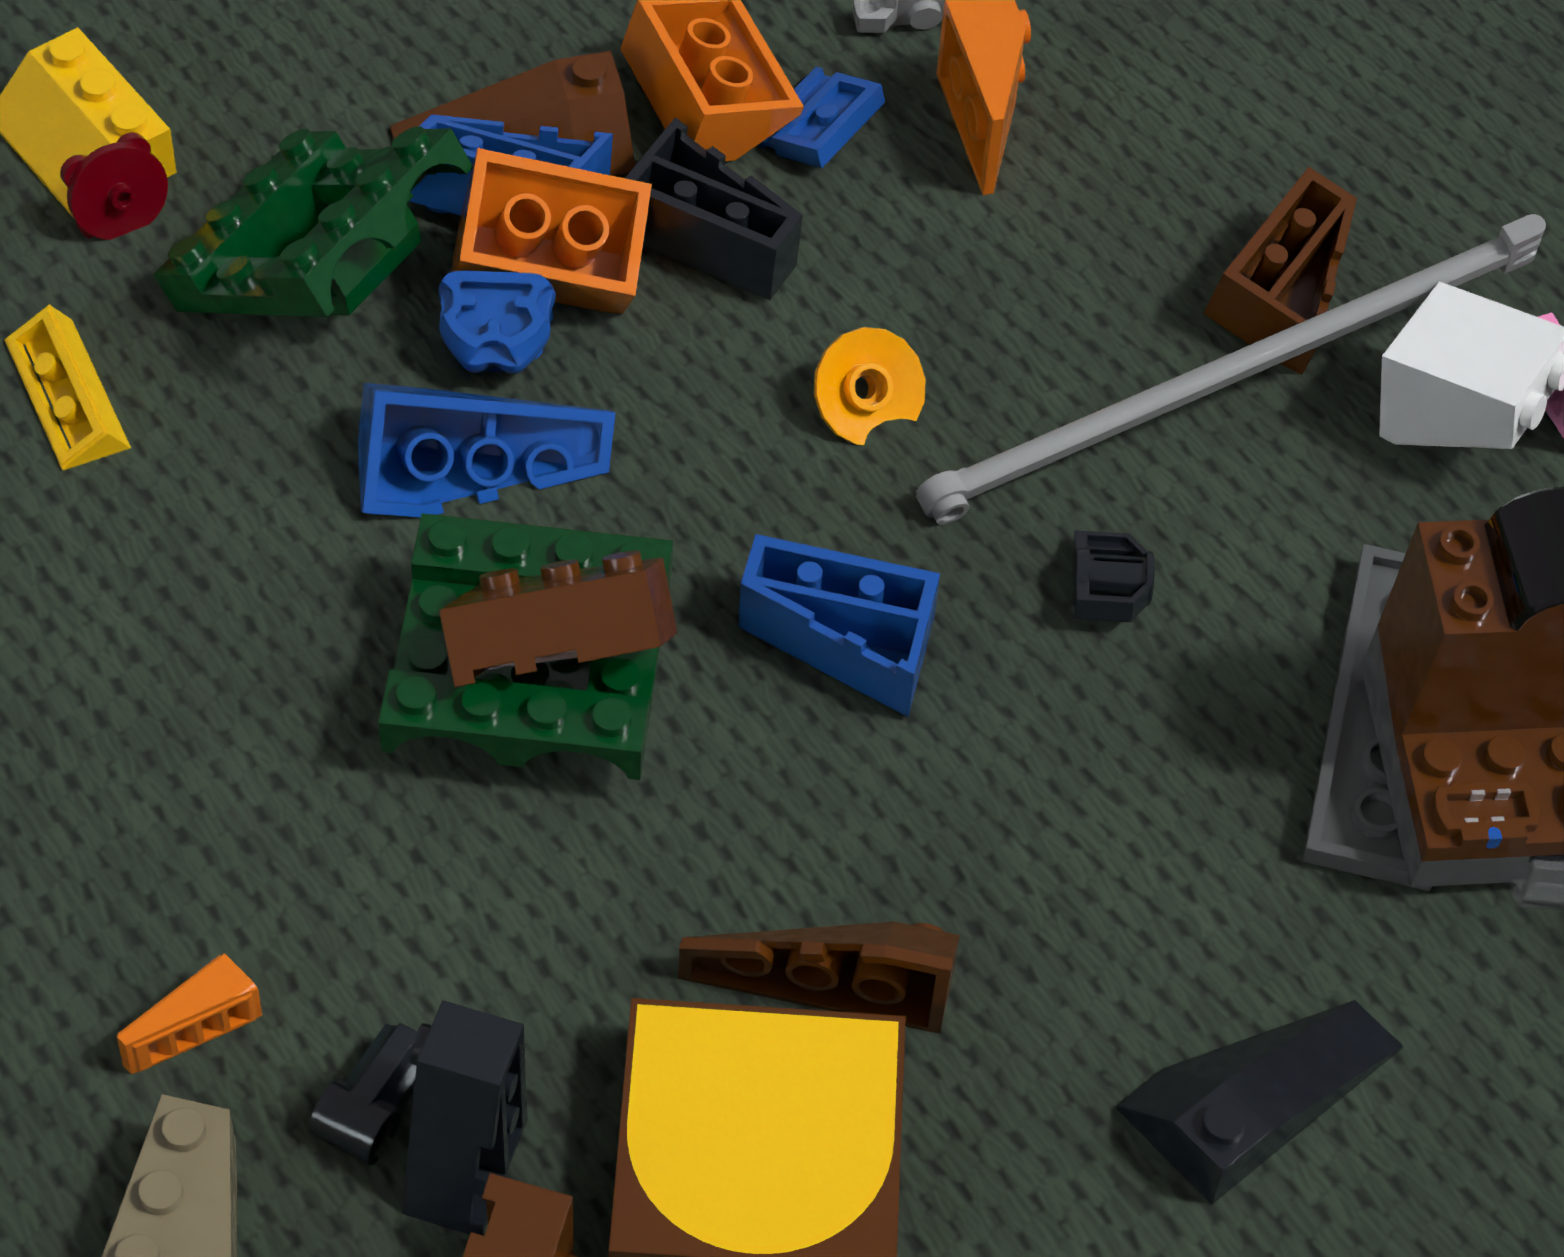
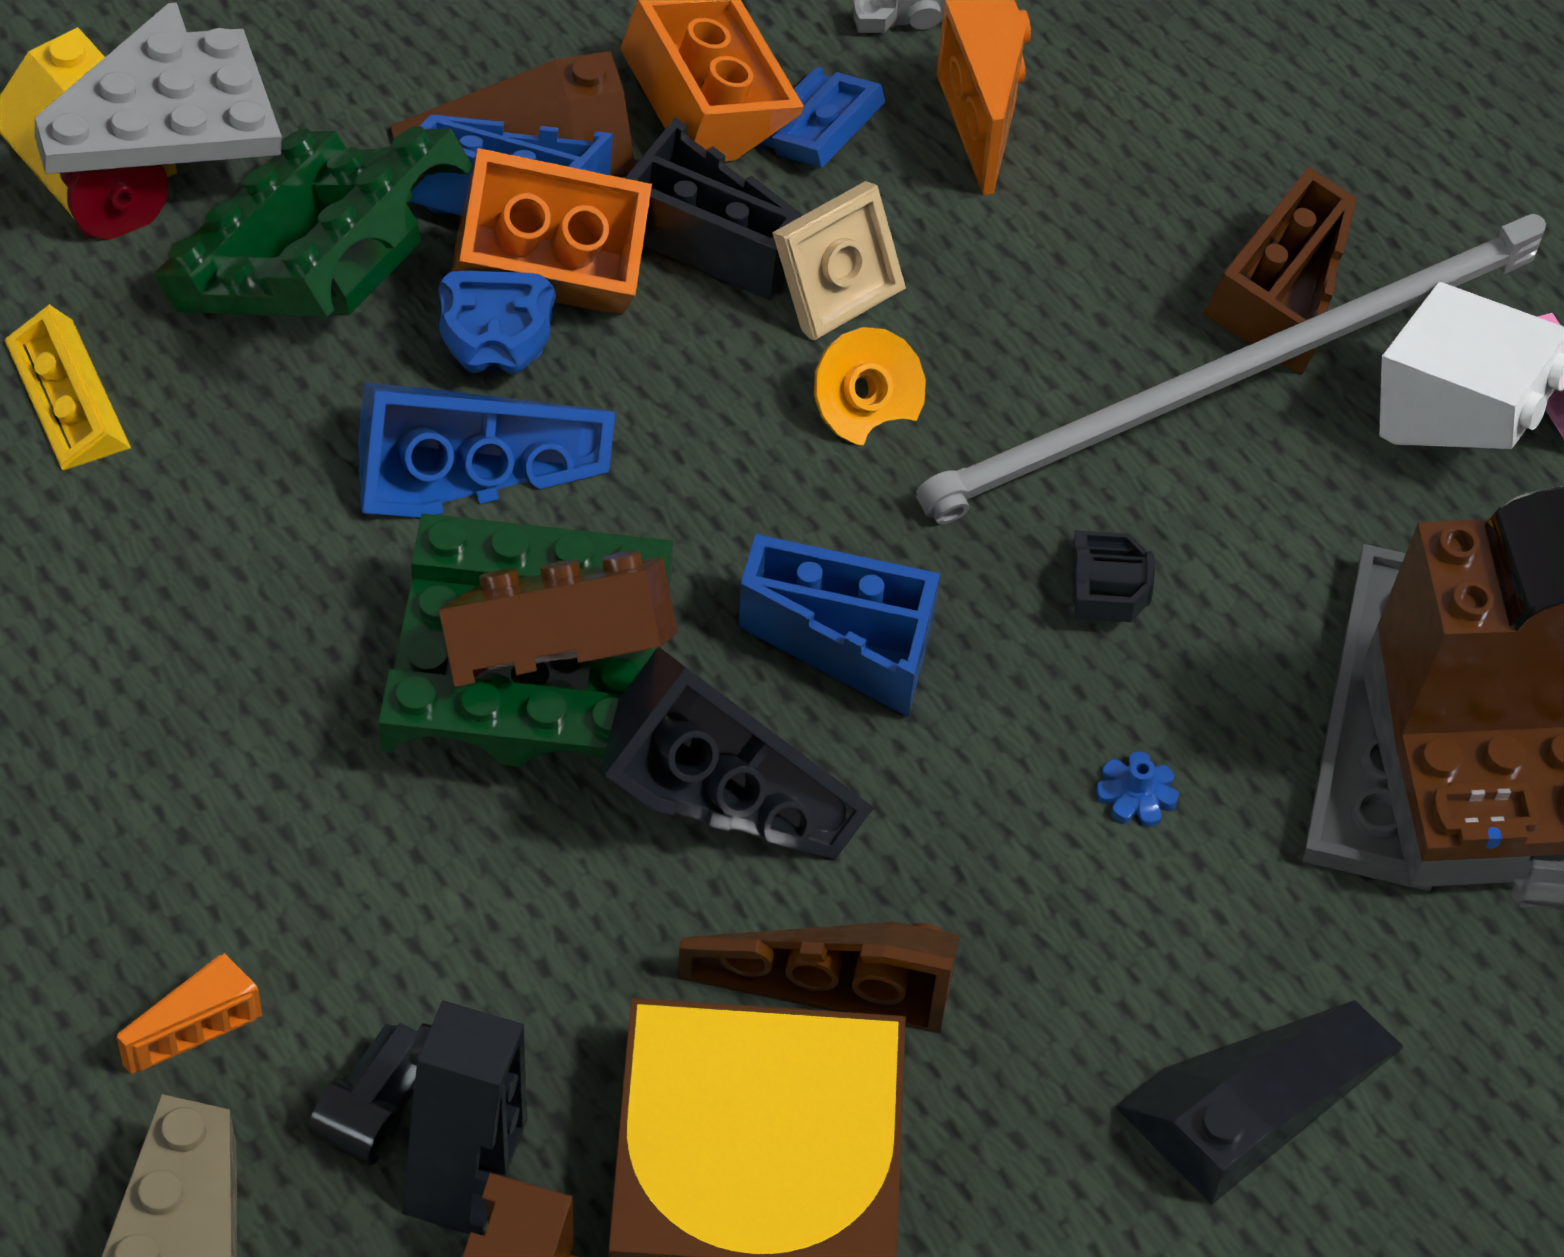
(161, 103): none -> light grey wing
(709, 760): none -> black wedge
(839, 260): none -> tan tile
(1137, 789): none -> blue plant

